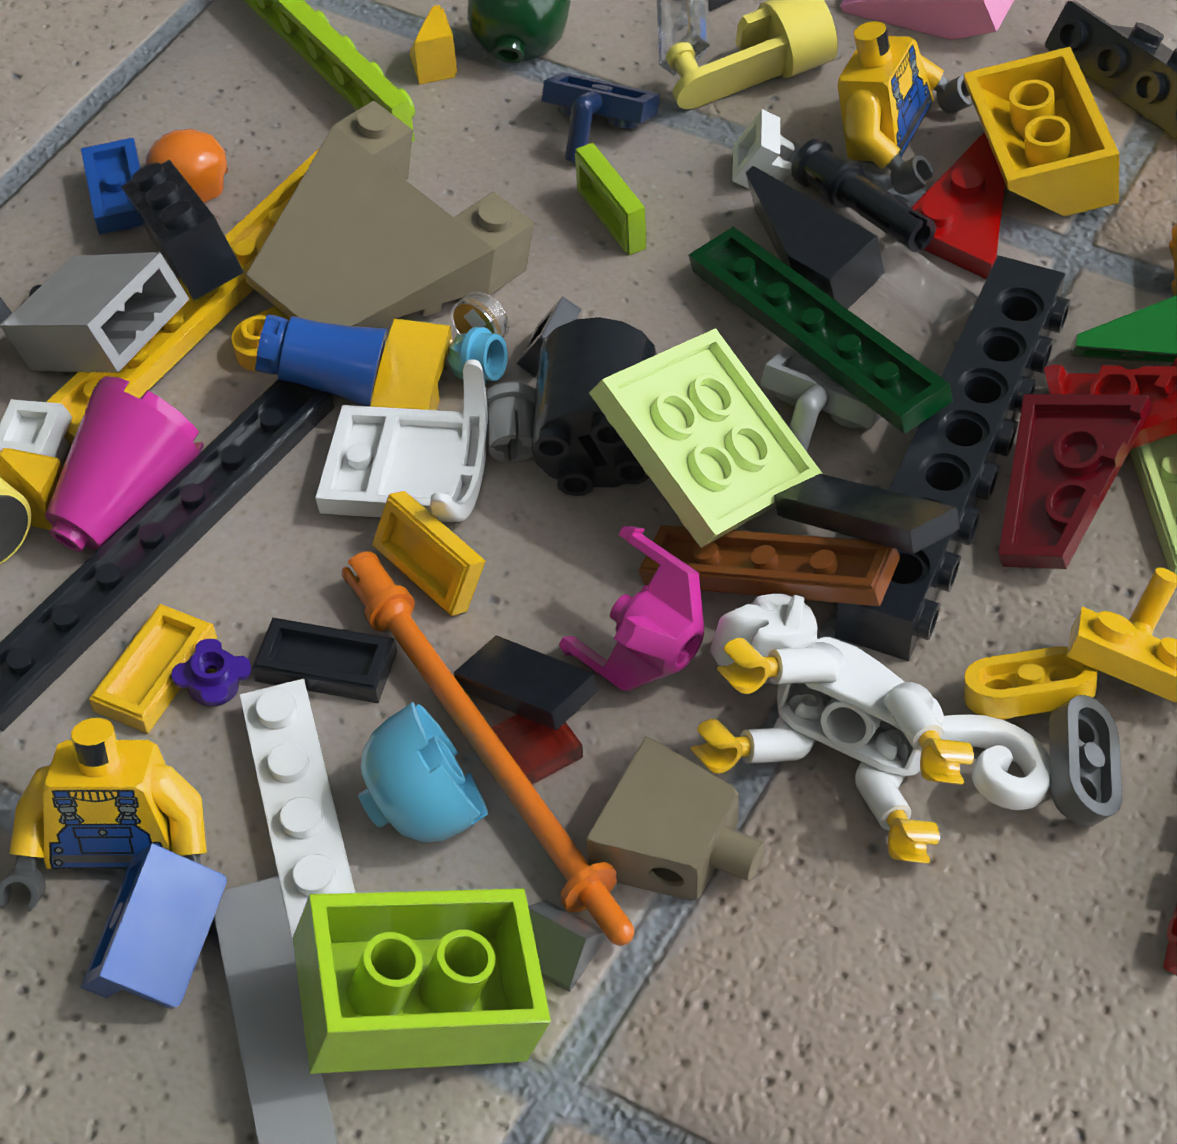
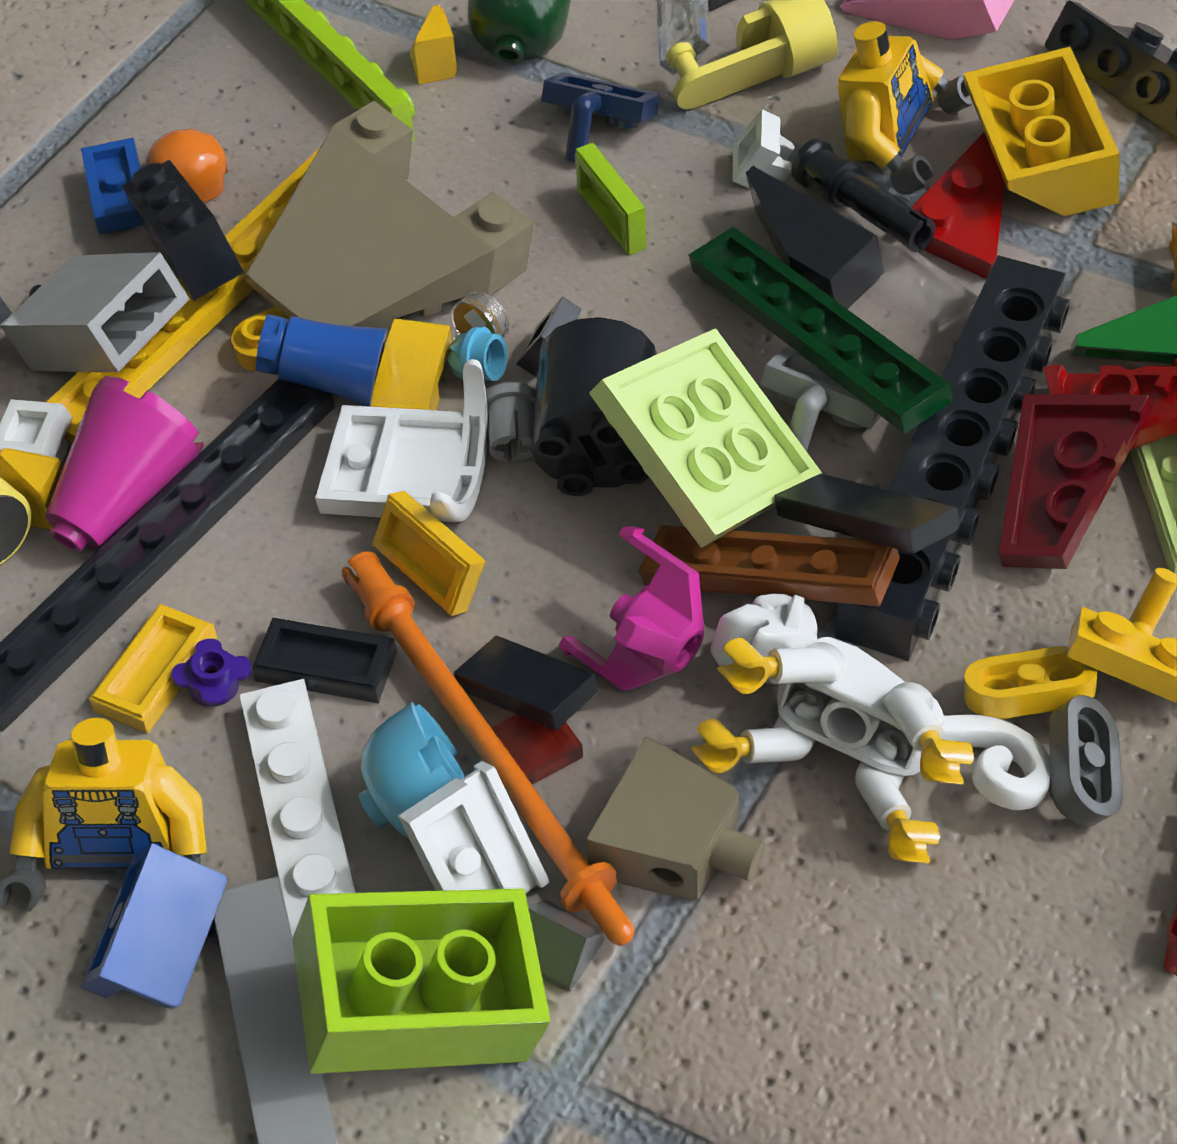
(473, 836): none -> white plate

